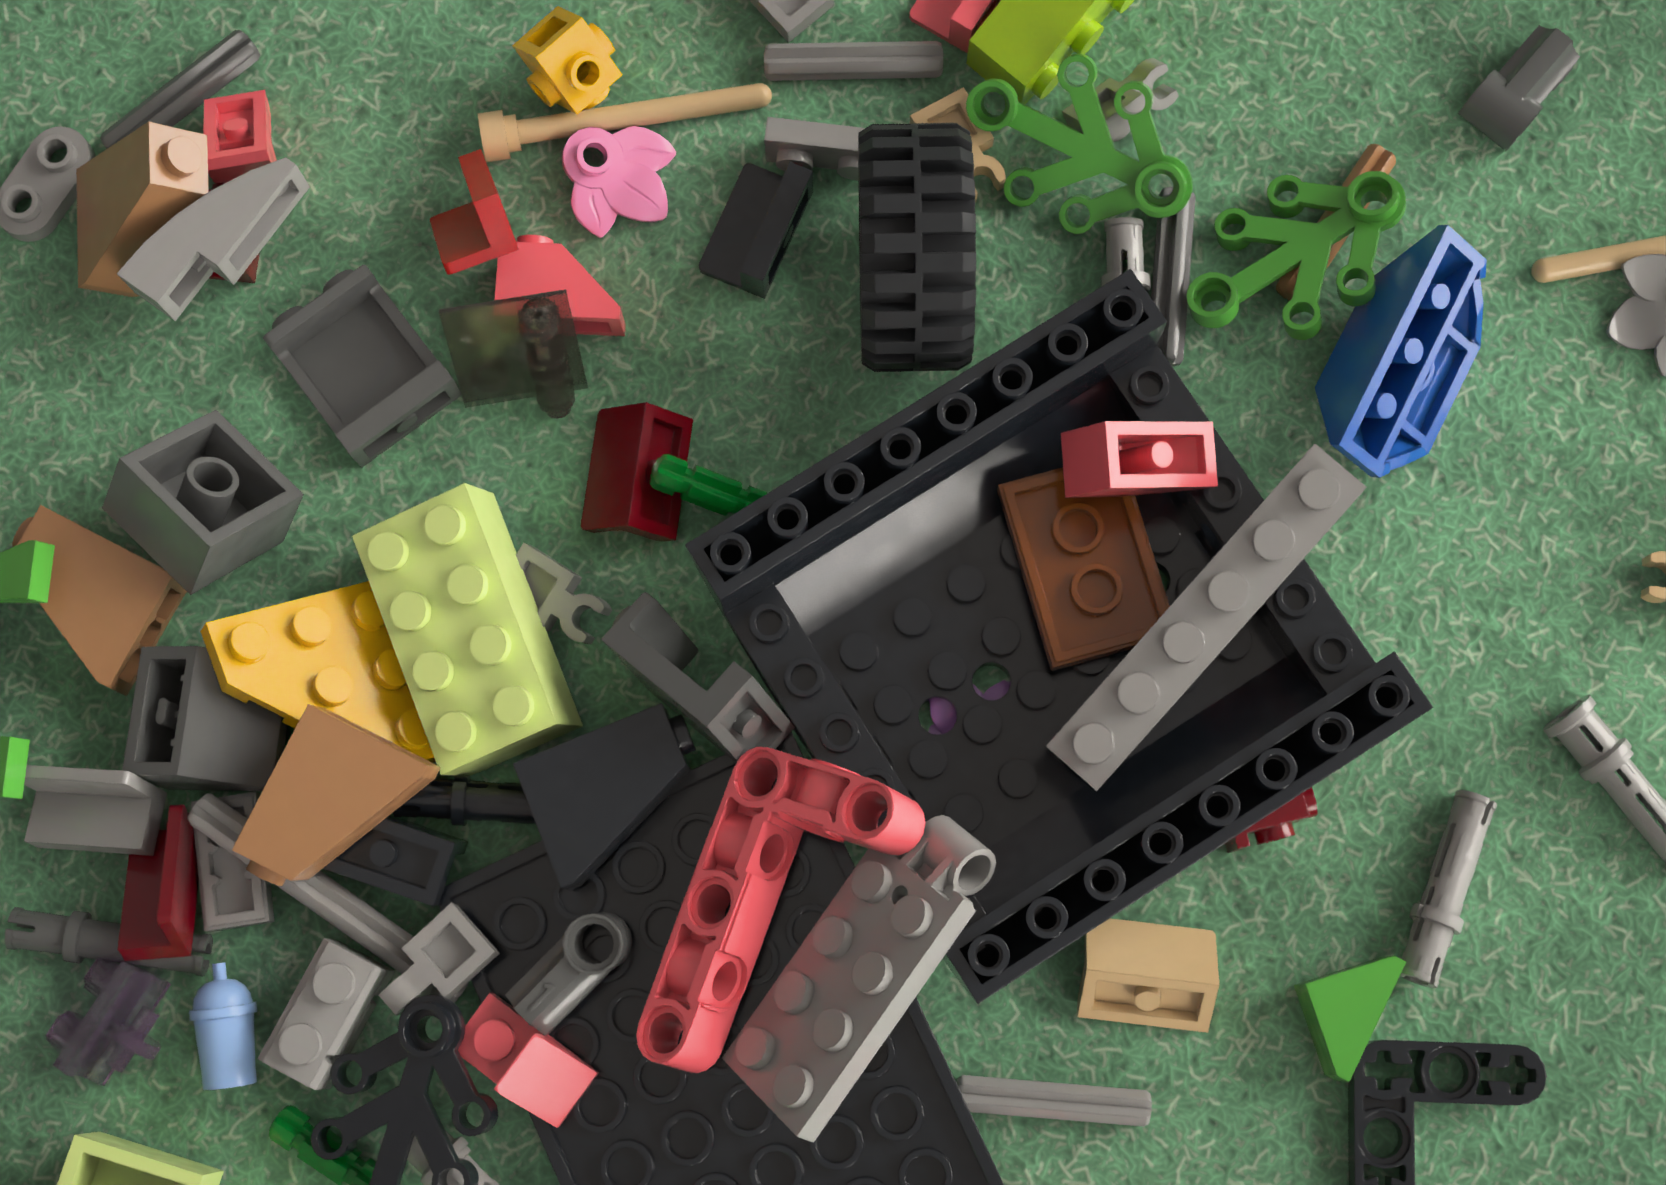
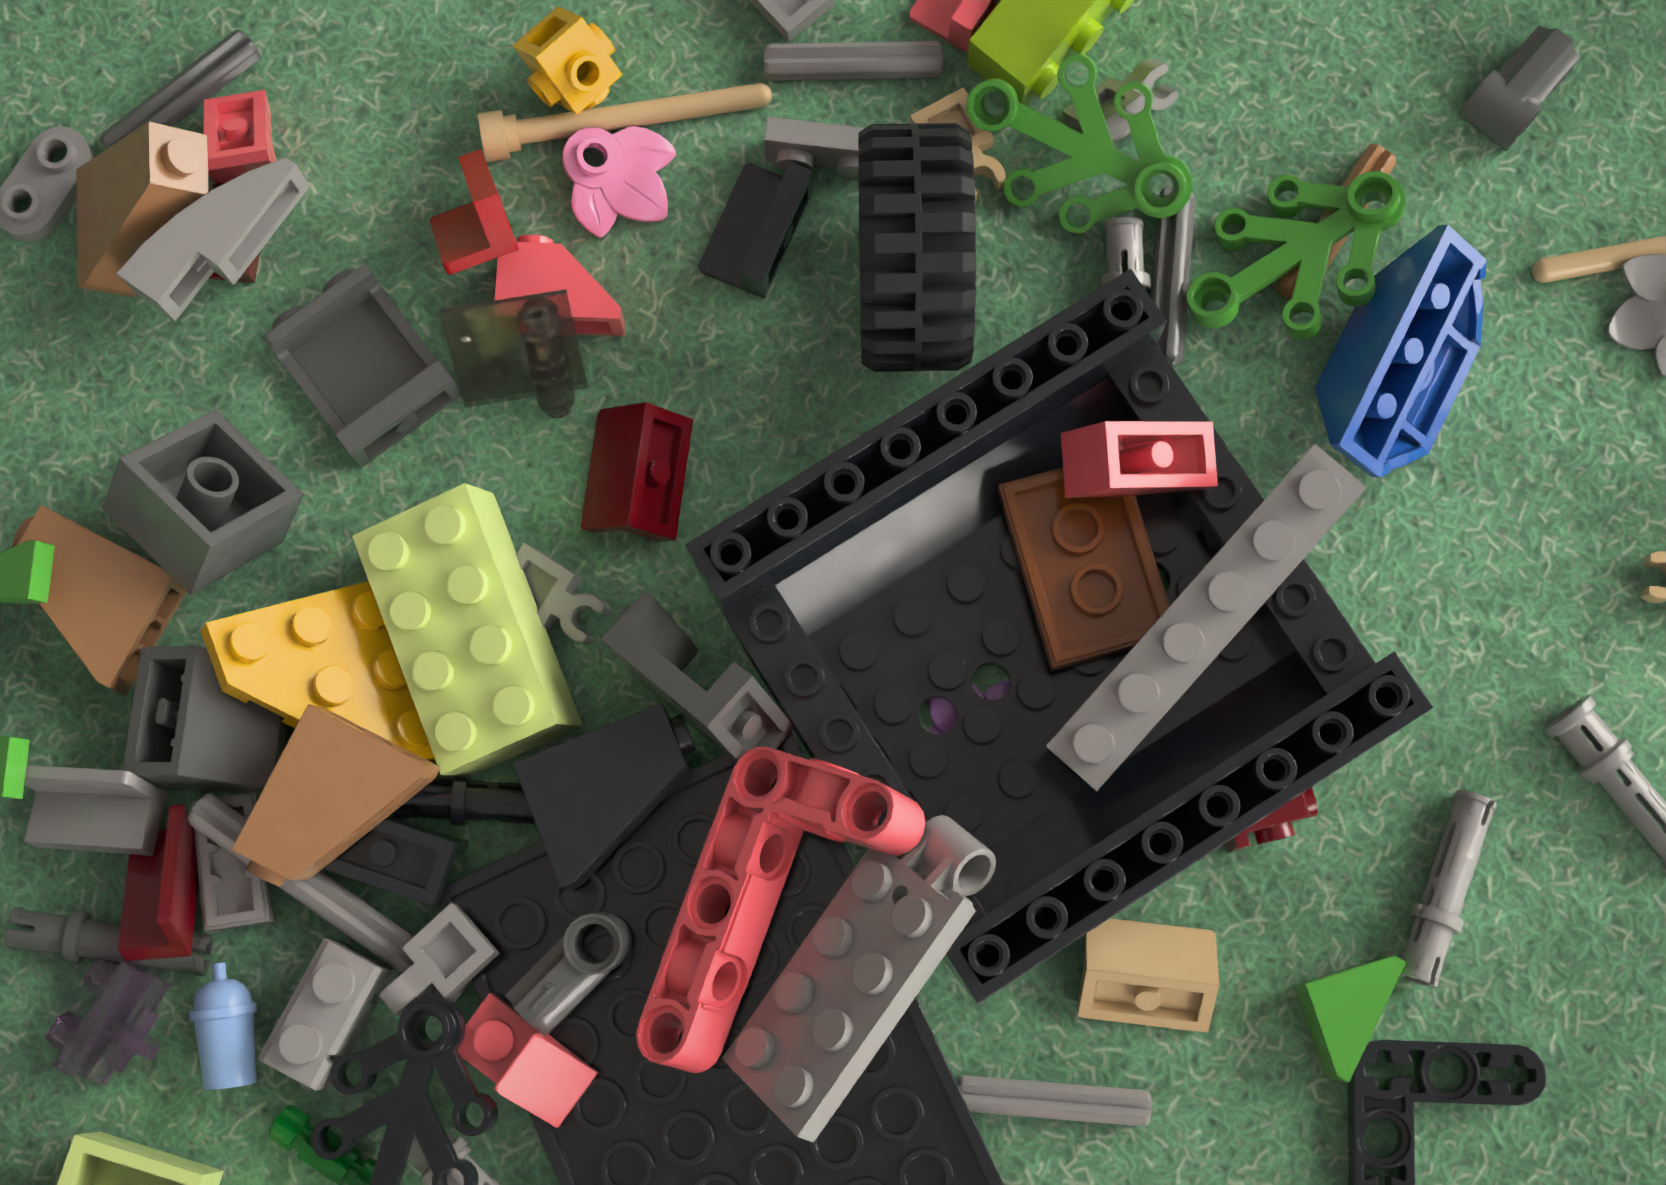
(701, 486): green axle -> none

